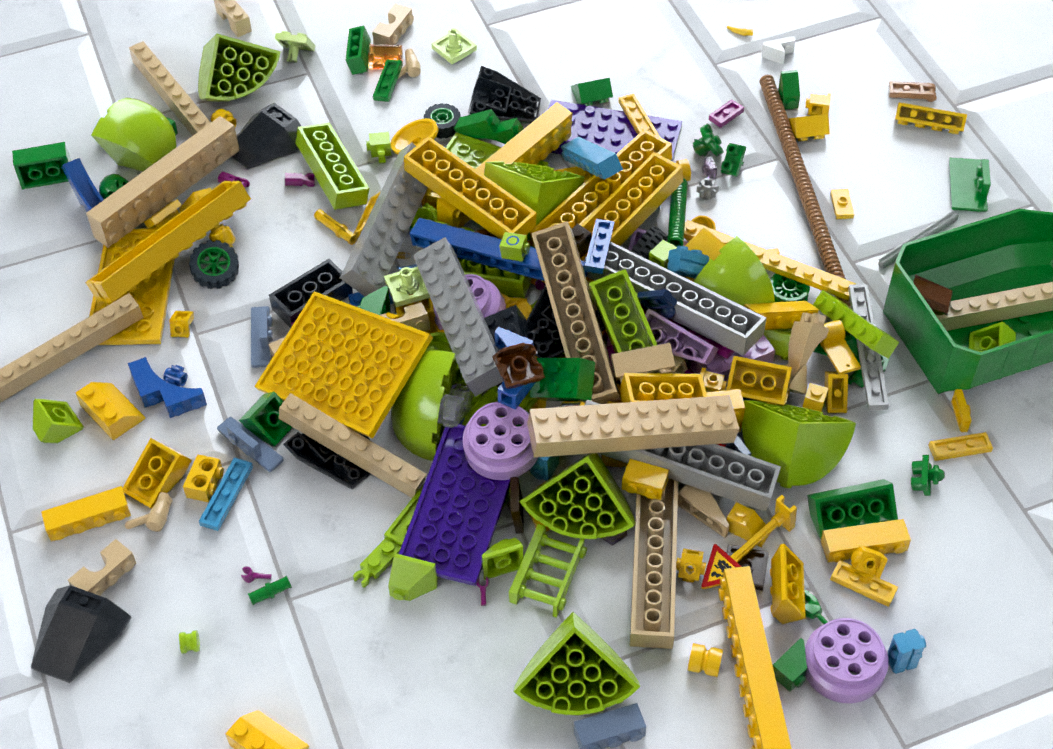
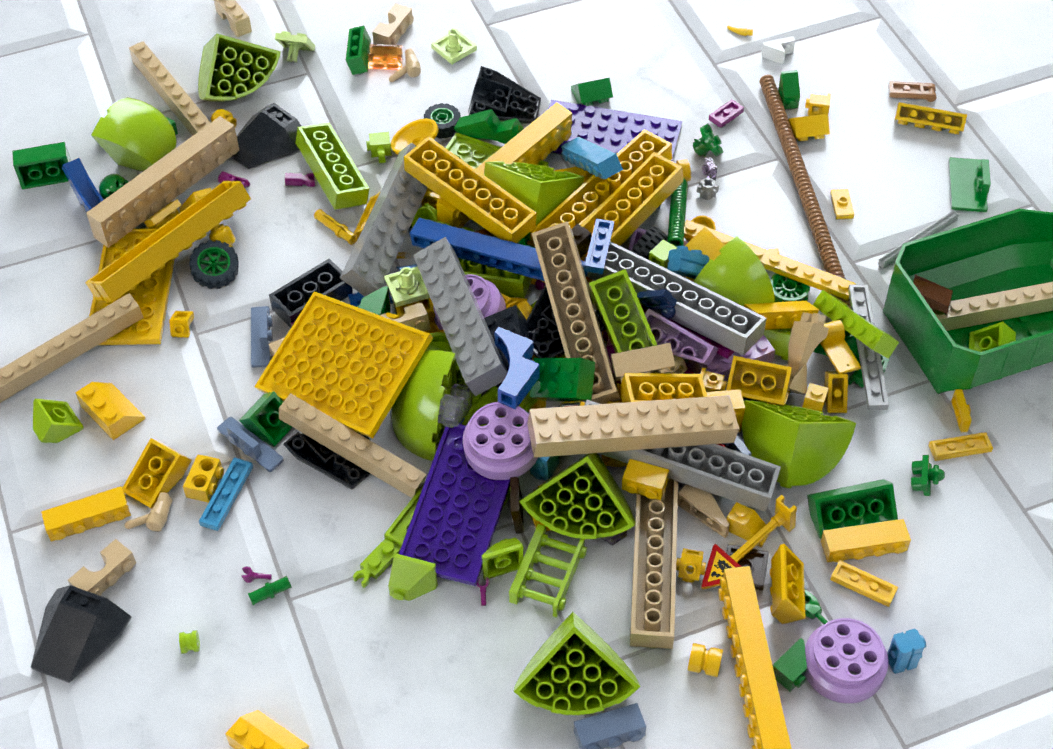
(156, 390): blue arch -> none
(175, 375): blue gear -> none
(387, 80): green tile -> none
(514, 246): lime brick -> none
(518, 365): reddish brown slope -> none
(636, 114): yellow tile -> none
(733, 159): green hips -> none
(876, 561): yellow brick -> none

